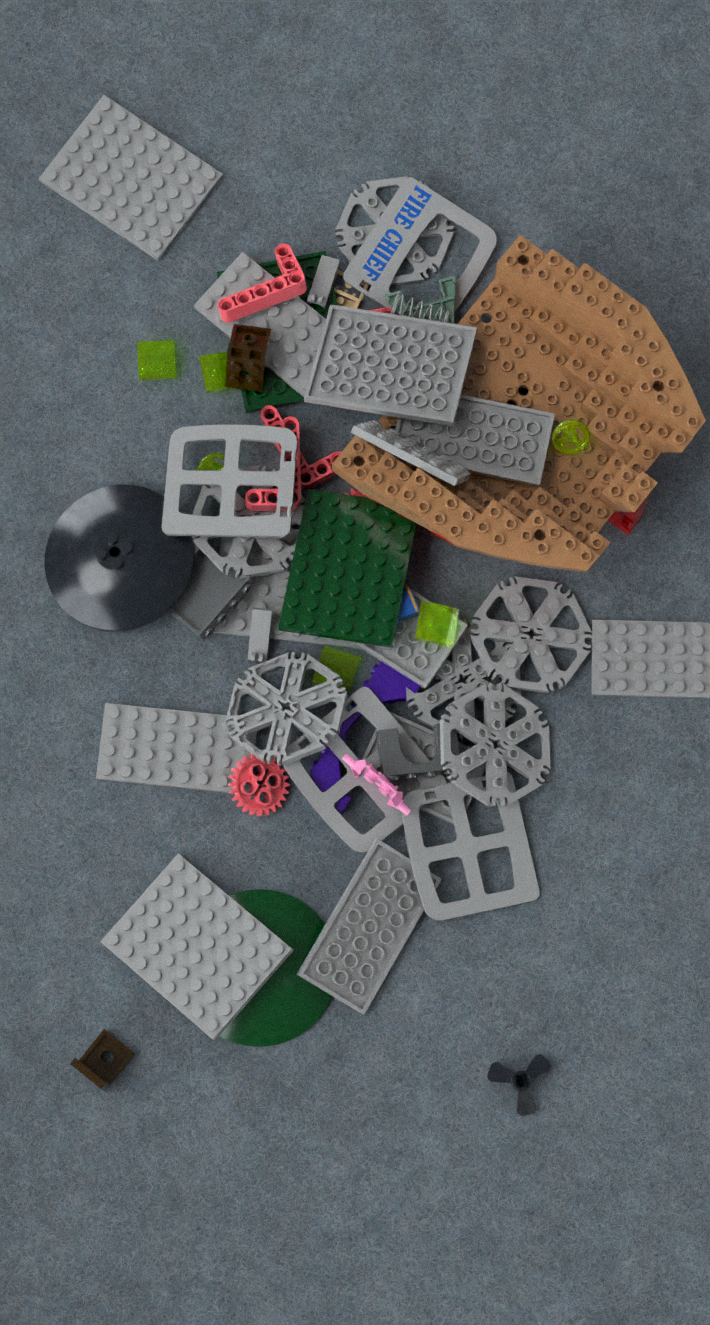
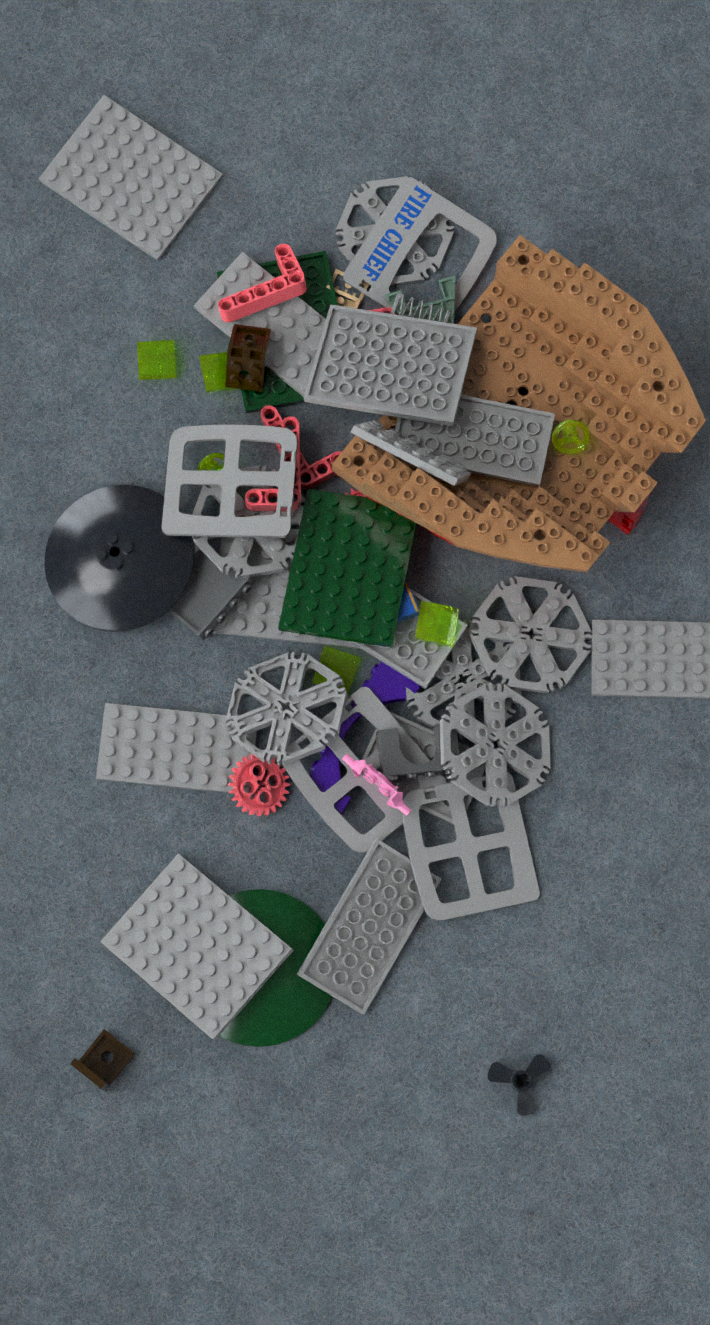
(259, 634): light grey hinge -> none
(323, 281): light grey hinge -> none

